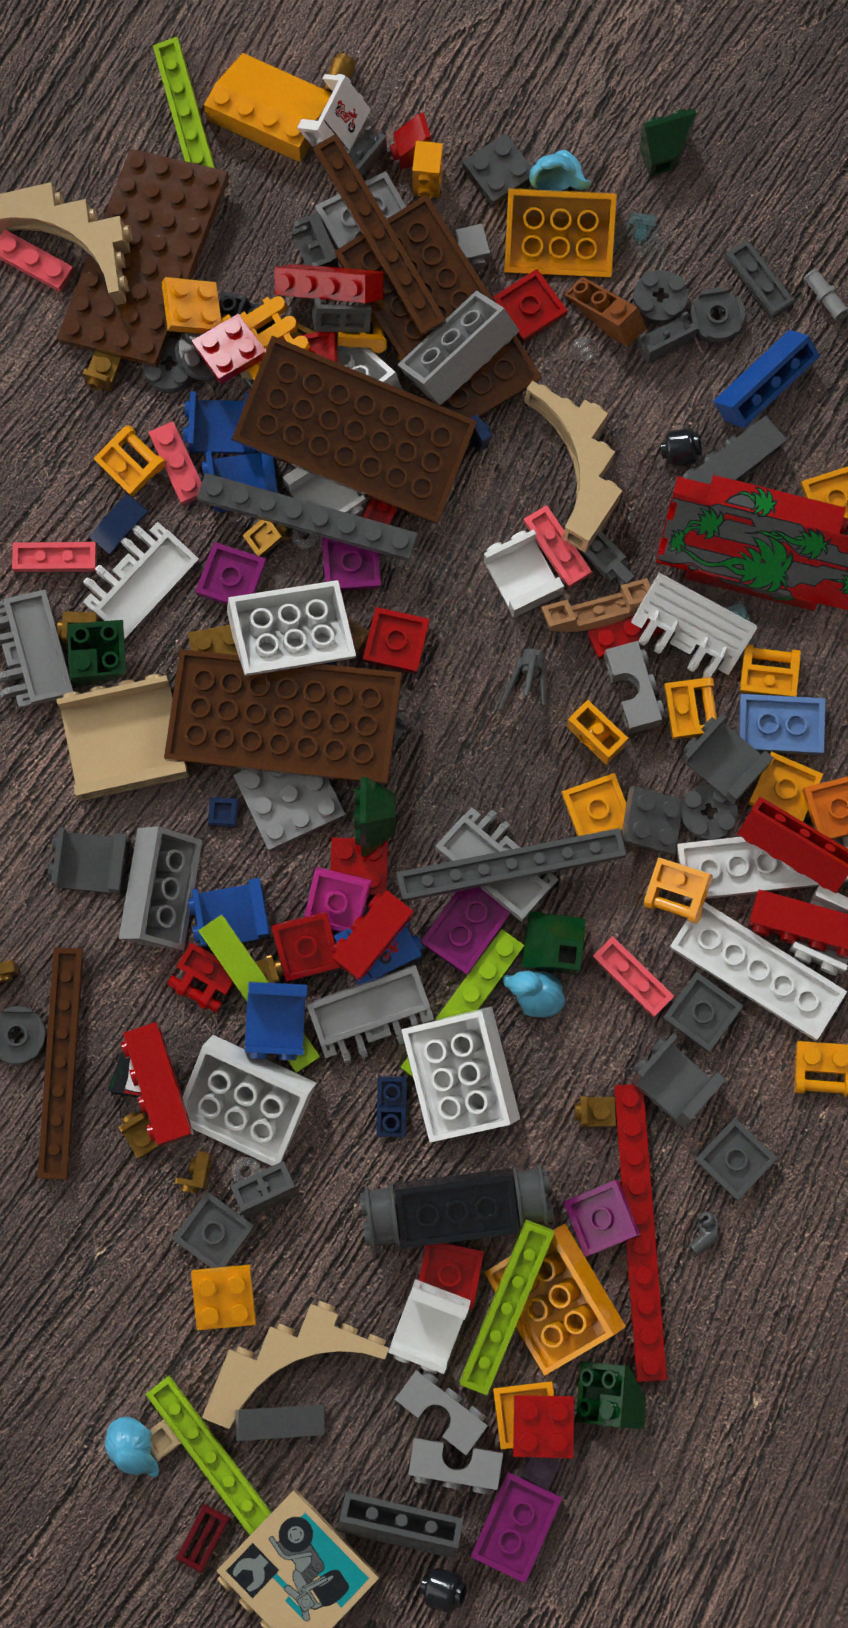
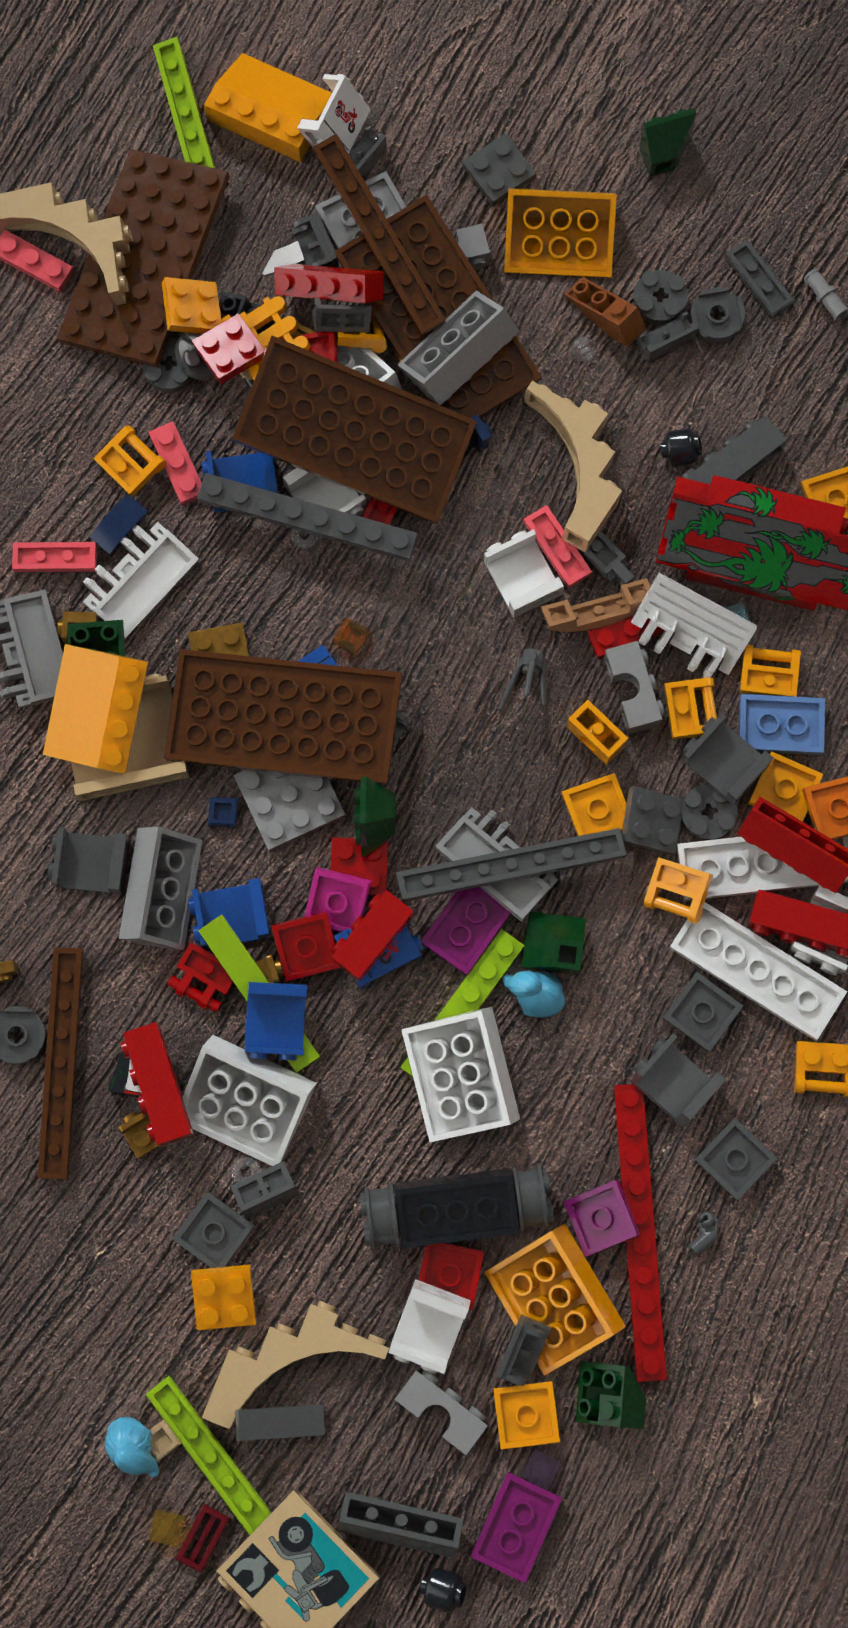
(95, 708): none -> light orange slope
(102, 371): pearl gold bracket -> none
(166, 1527): none -> clear yellow plate
(200, 1170): pearl gold bracket -> none
(213, 425): blue panel -> none
(229, 574): magenta plate -> none
(266, 536): pearl gold bracket -> none
(284, 256): none -> white sticker
(290, 628): white slope -> none
(342, 65): pearl gold cone -> none
(351, 566): magenta plate -> none
(369, 1010): light grey hinge -> none
(391, 1106): dark blue slope -> none
(396, 640): red plate -> none
(406, 138): red slope -> none
(427, 169): light orange brick -> none
(480, 1472): light grey arch -> none
(506, 1307): lime plate -> none
(523, 1351): none -> dark grey hinge
(531, 305): red plate -> none
(543, 1426): red plate -> none
(558, 172): medium azure hair -> none
(595, 1111): pearl gold bracket -> none
(633, 976): coral plate -> none
(641, 222): clear light blue tile -> none
(766, 378): blue brick -> none

